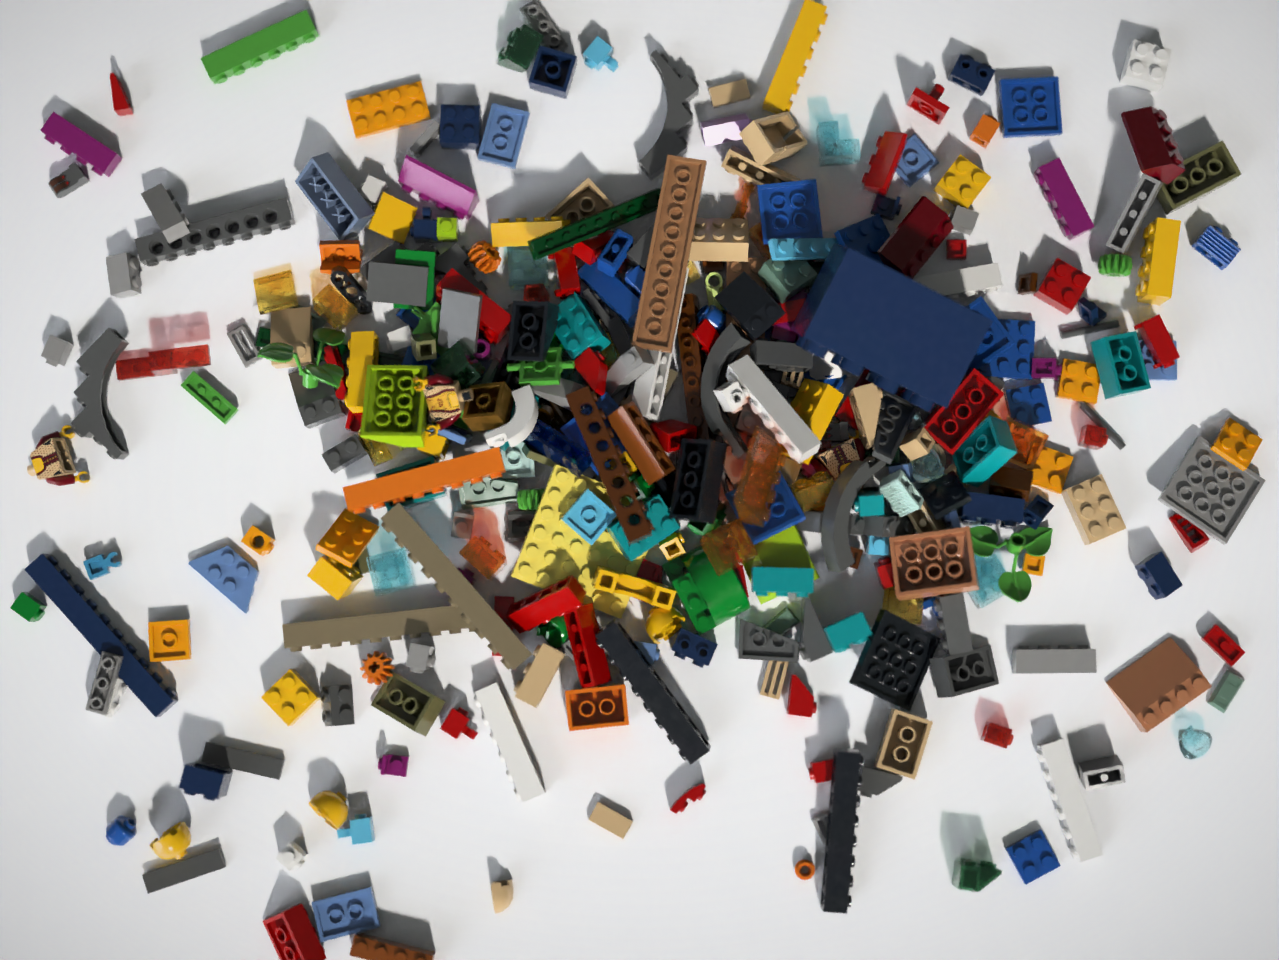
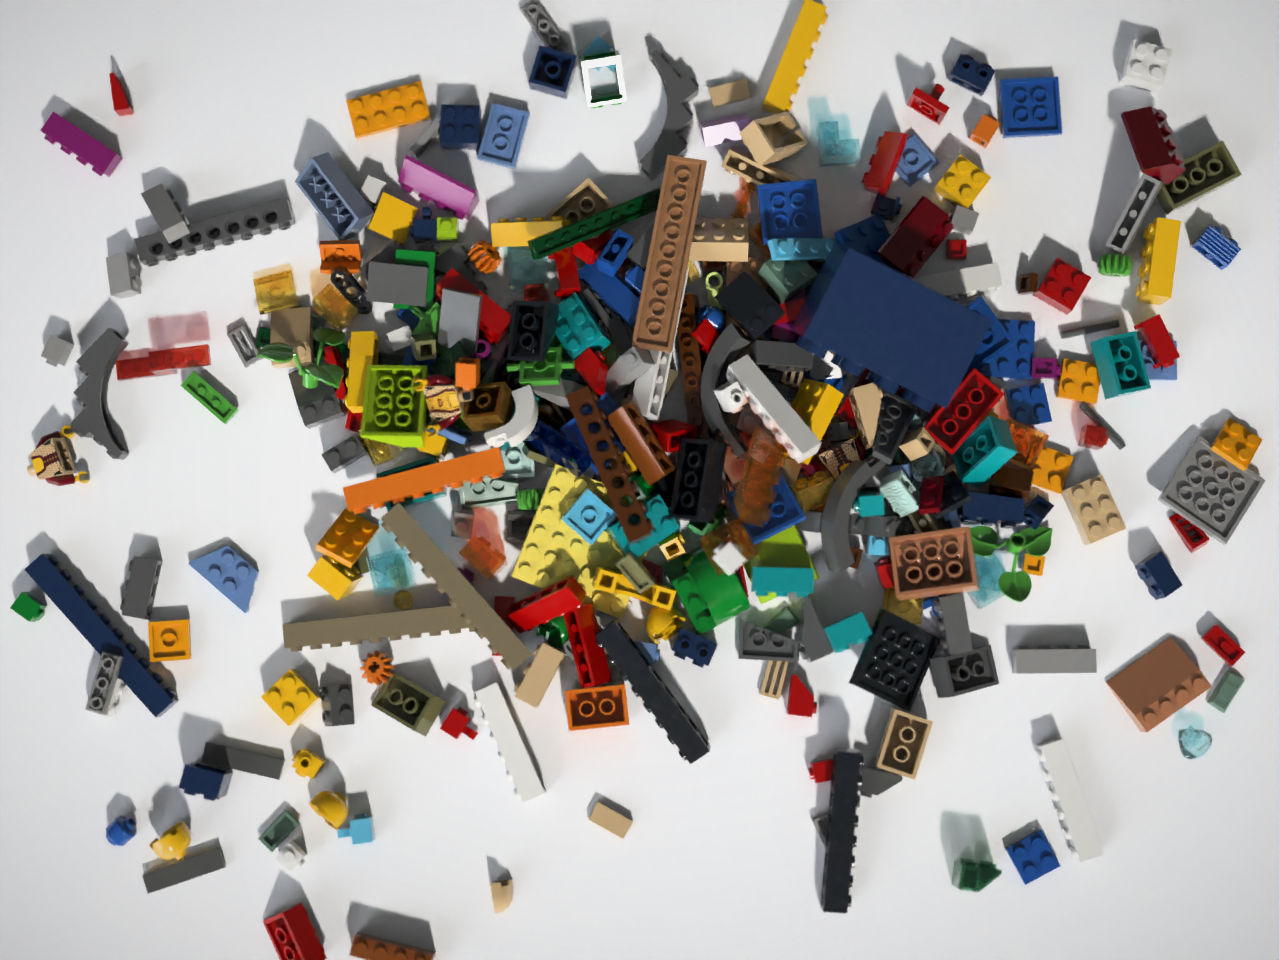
(68, 181): dark grey leg -> none
(99, 565): dark azure plate -> none
(141, 587): none -> dark grey brick
(250, 539): light orange brick -> none
(260, 47): bright green brick -> none
(279, 830): none -> sand green tile
(307, 763): none -> yellow brick
(346, 914): medium blue plate -> none
(393, 765): magenta bracket -> none
(397, 600): none -> clear yellow cone
(420, 658): light grey brick -> none
(467, 373): none -> orange brick
(520, 49): clear green slope -> none
(597, 60): none -> window
(635, 572): none -> olive tile
(694, 793): red slope -> none
(728, 557): none -> white brick
(811, 869): orange plate -> none
(931, 494): none -> dark red plate
(997, 735): clear red brick -> none
(1064, 199): magenta brick -> none
(1090, 311): dark blue bracket -> none
(1101, 772): dark grey brick -> none

